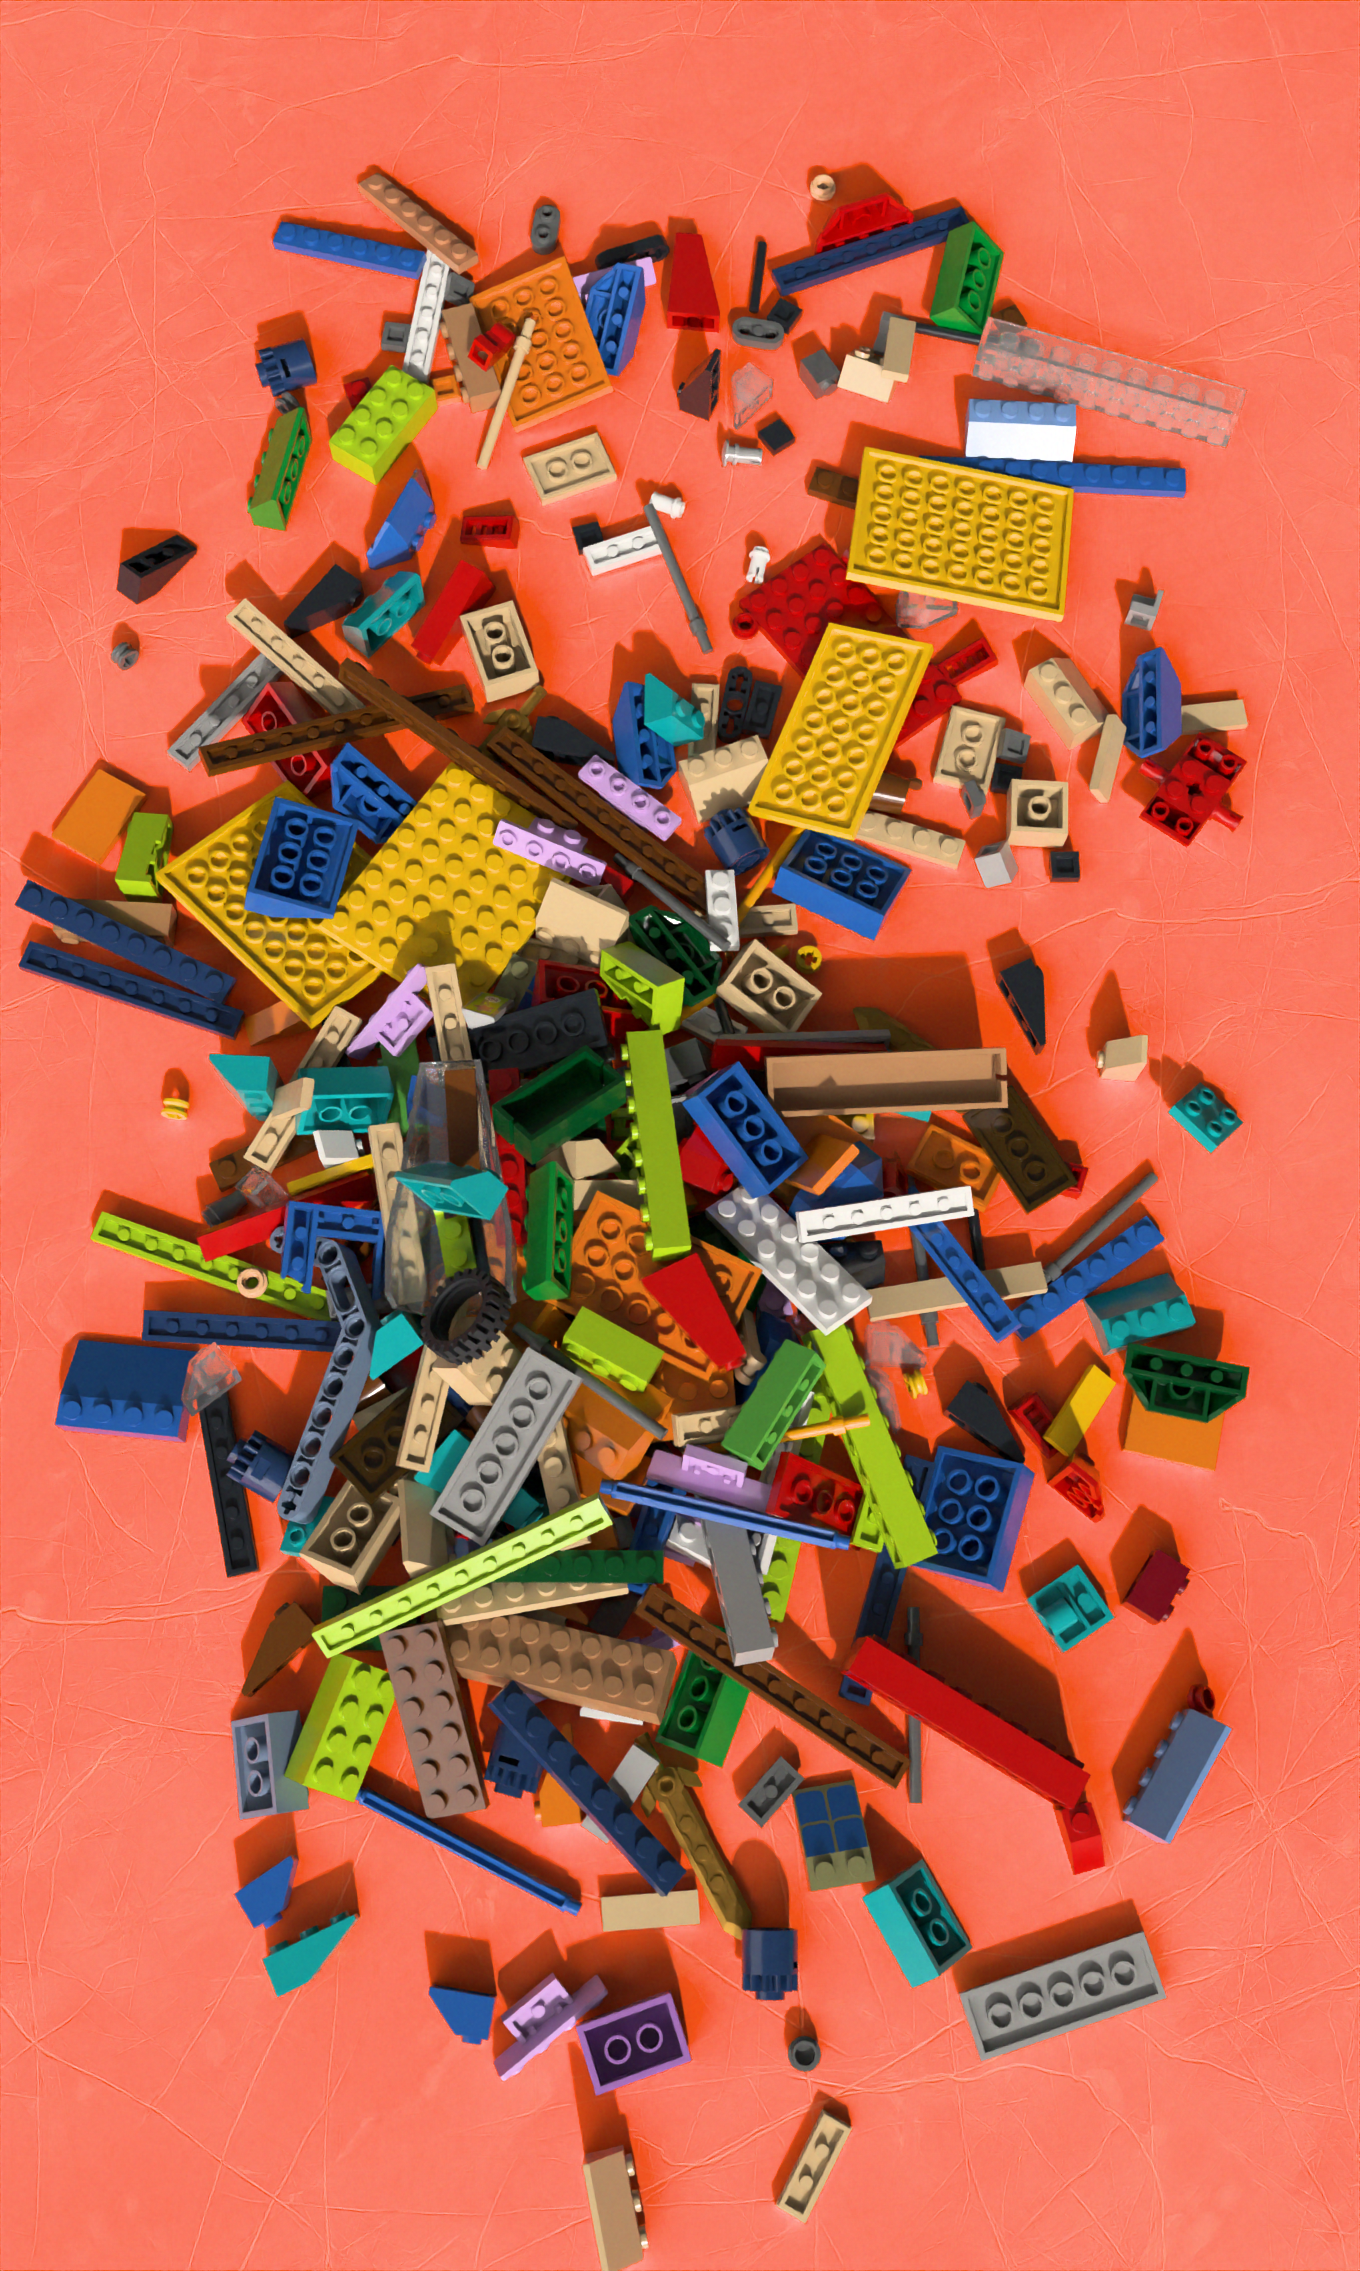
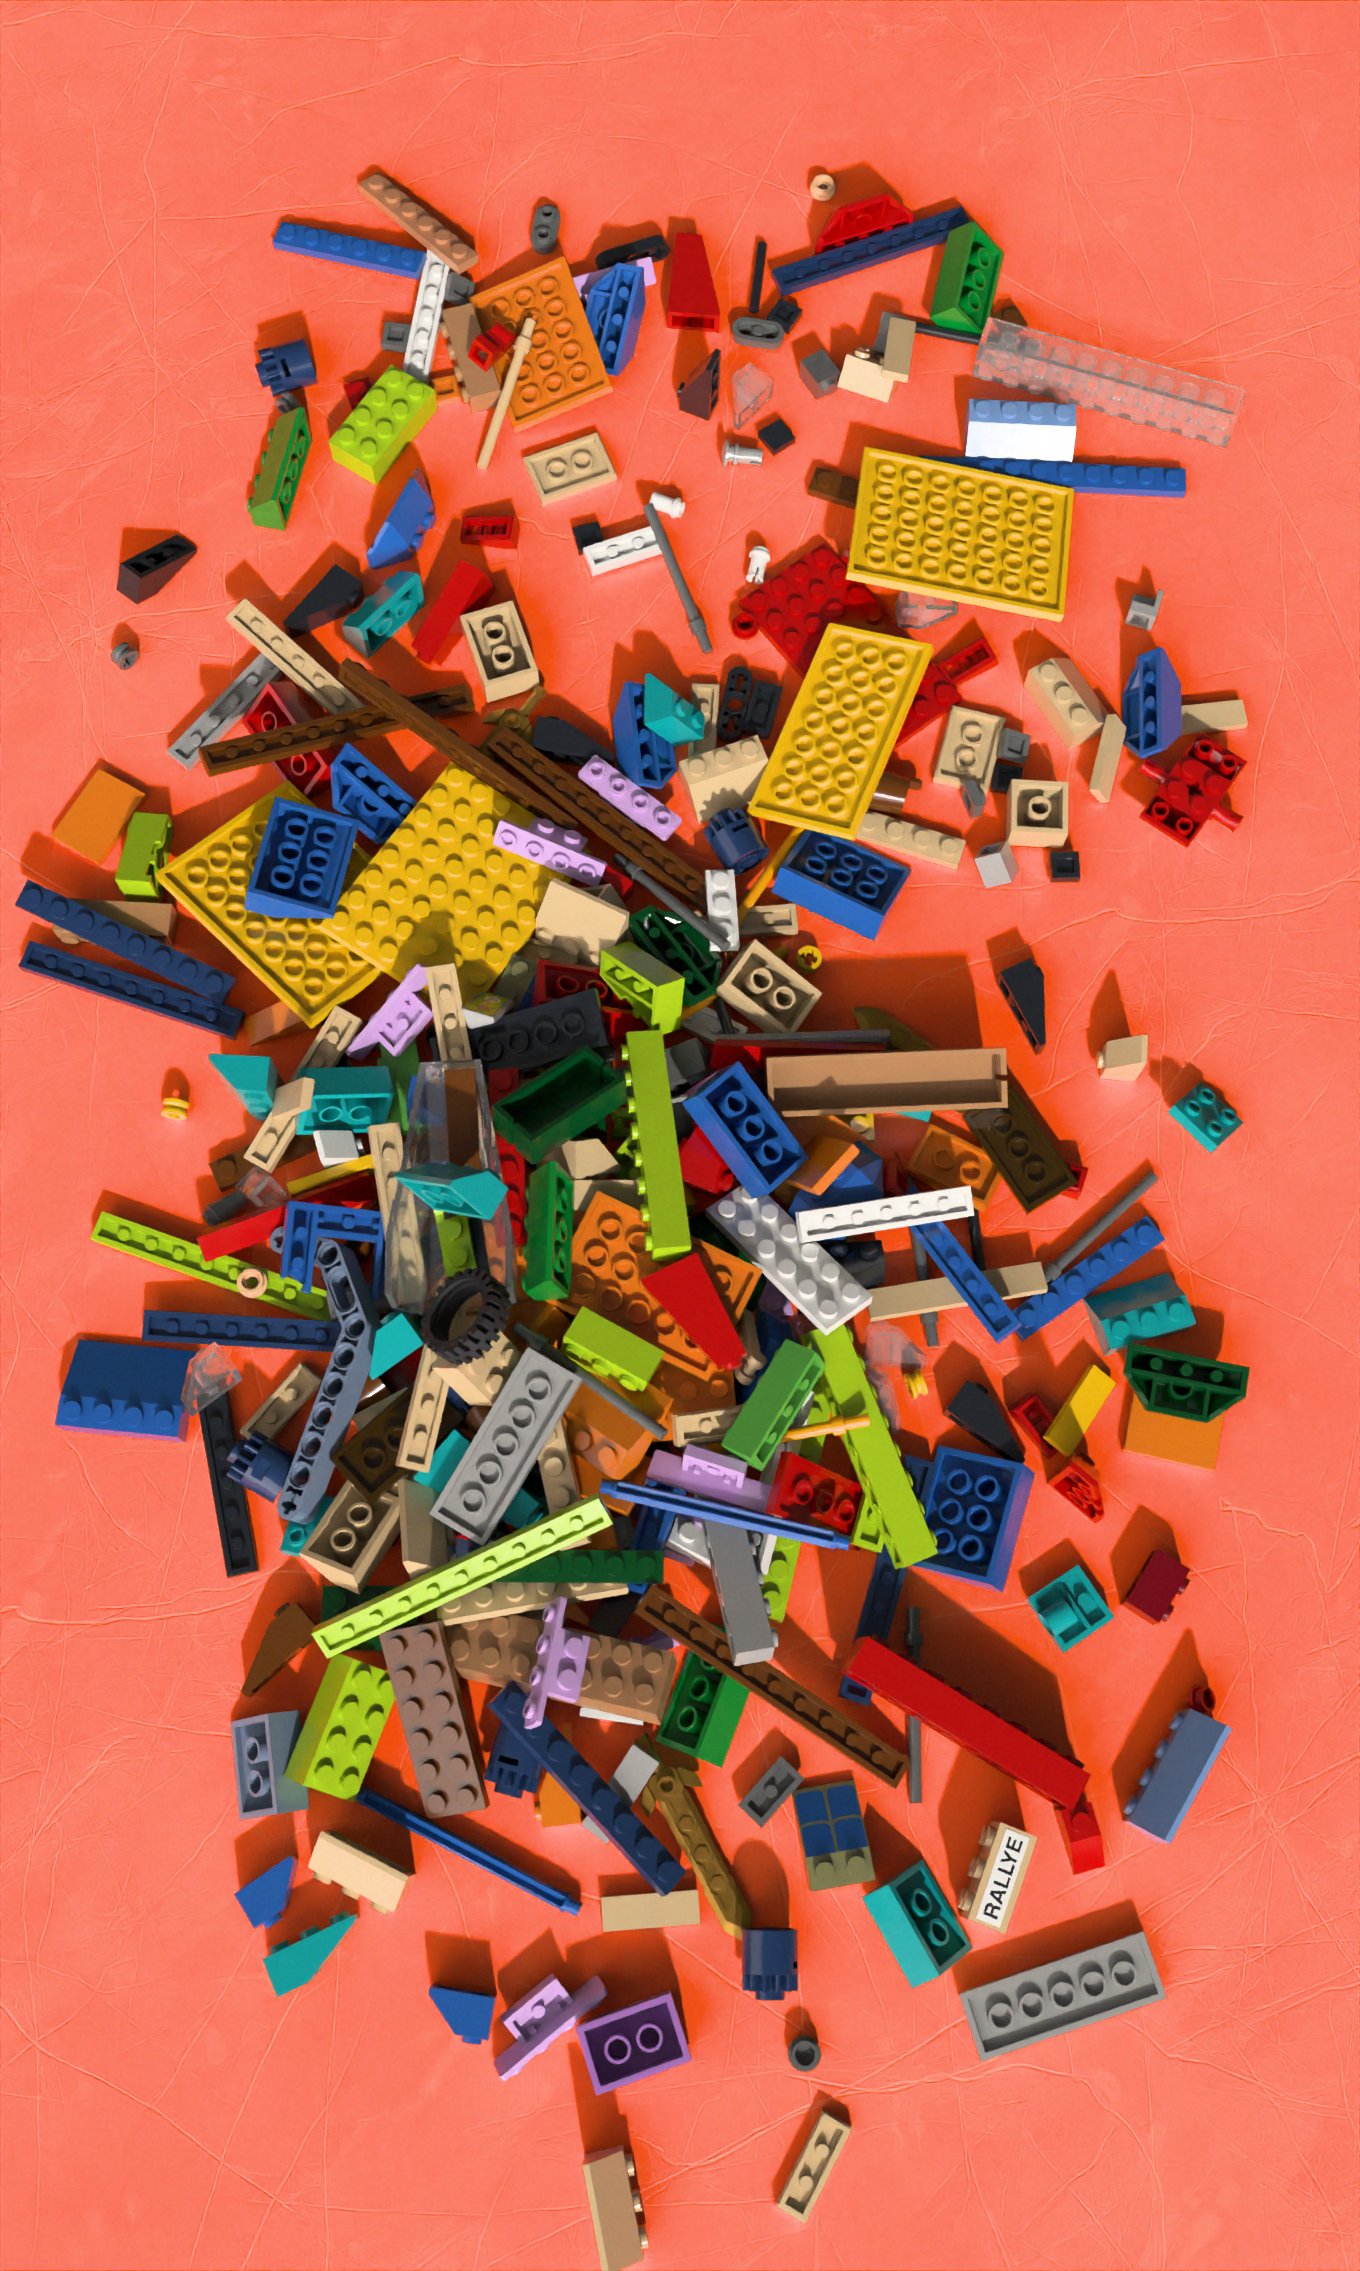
(284, 1403): none -> tan tile
(360, 1871): none -> tan slope
(558, 1665): none -> lavender bracket
(996, 1876): none -> brick

